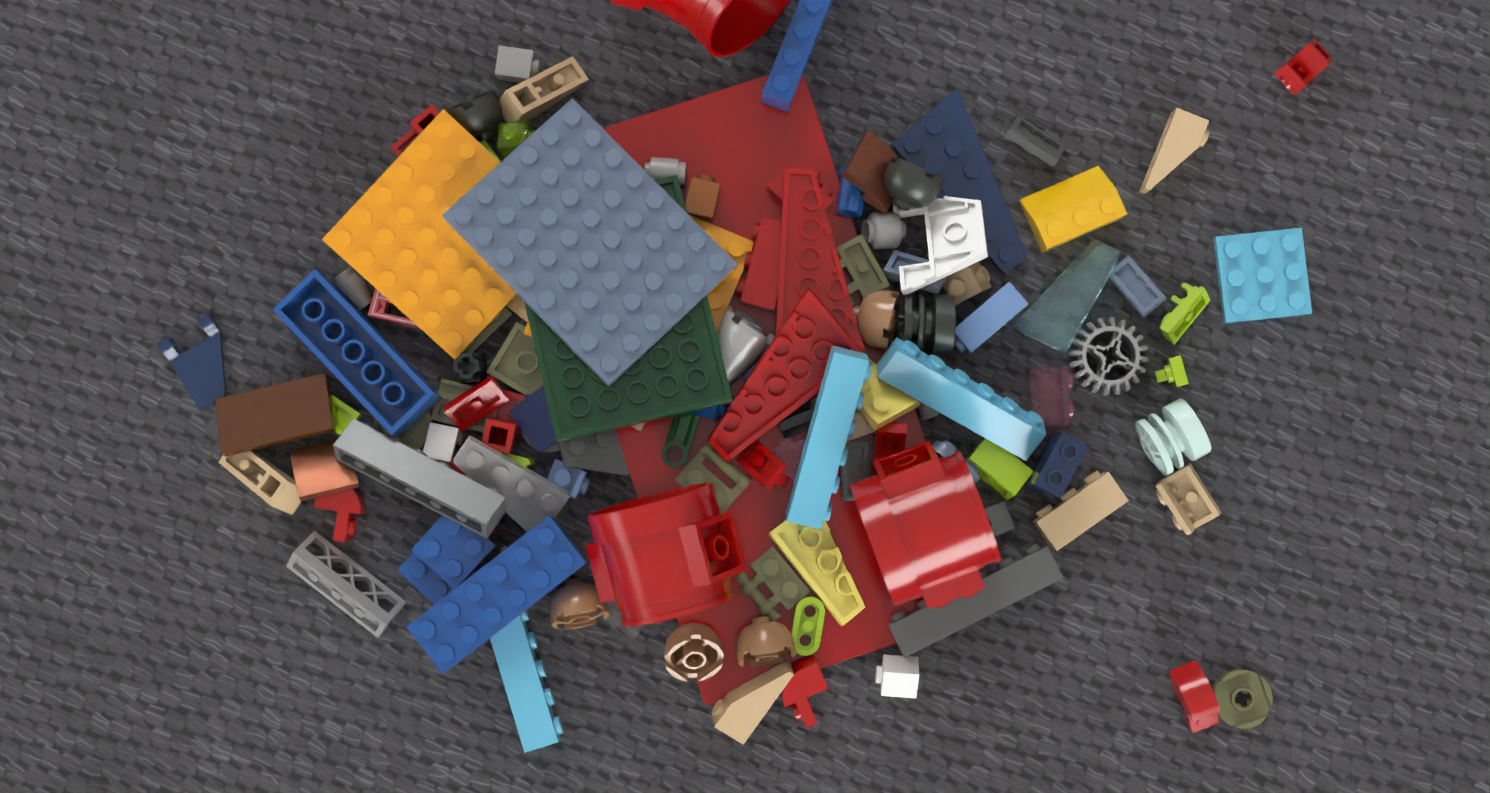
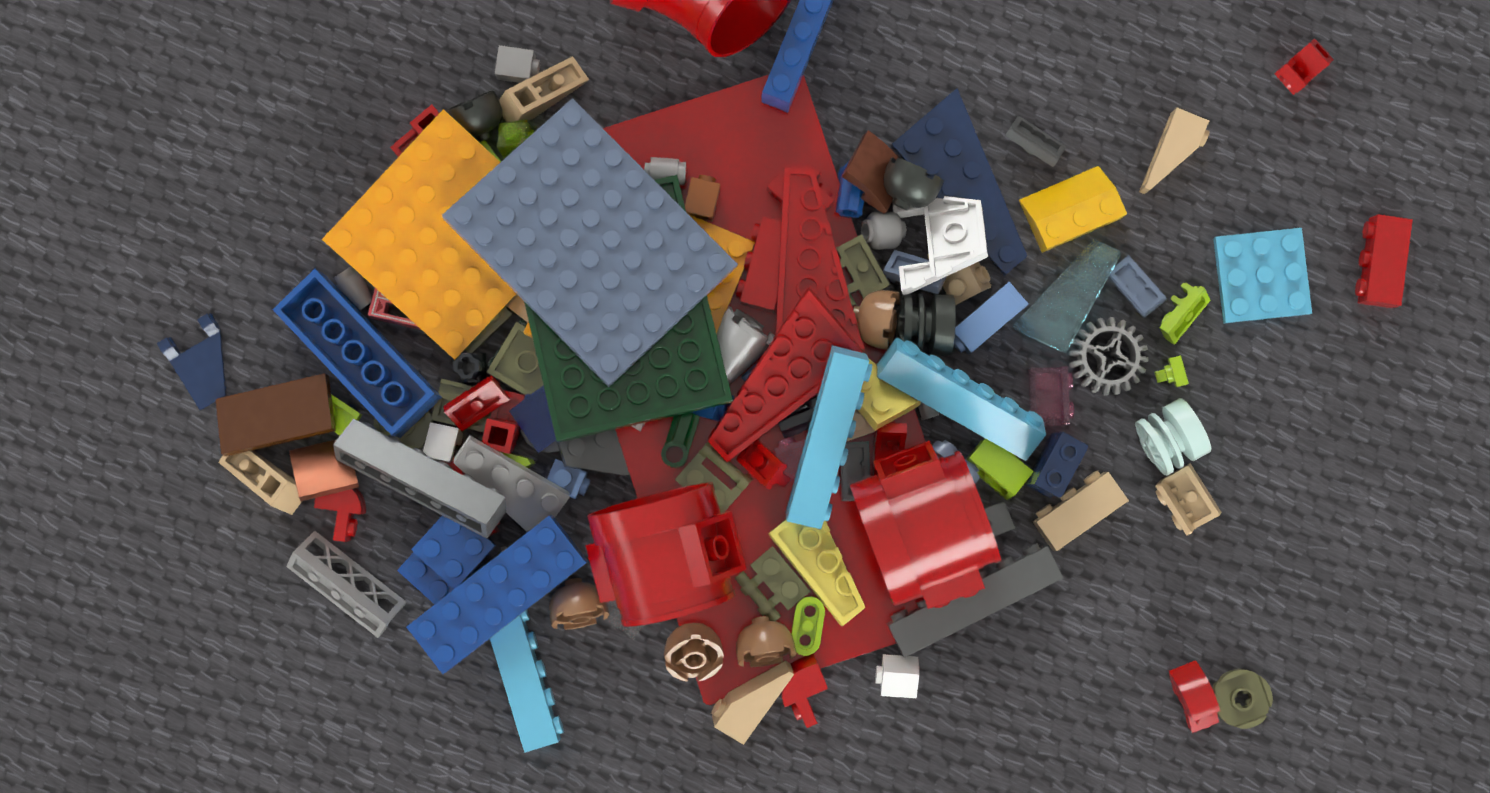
(1384, 261): none -> red brick

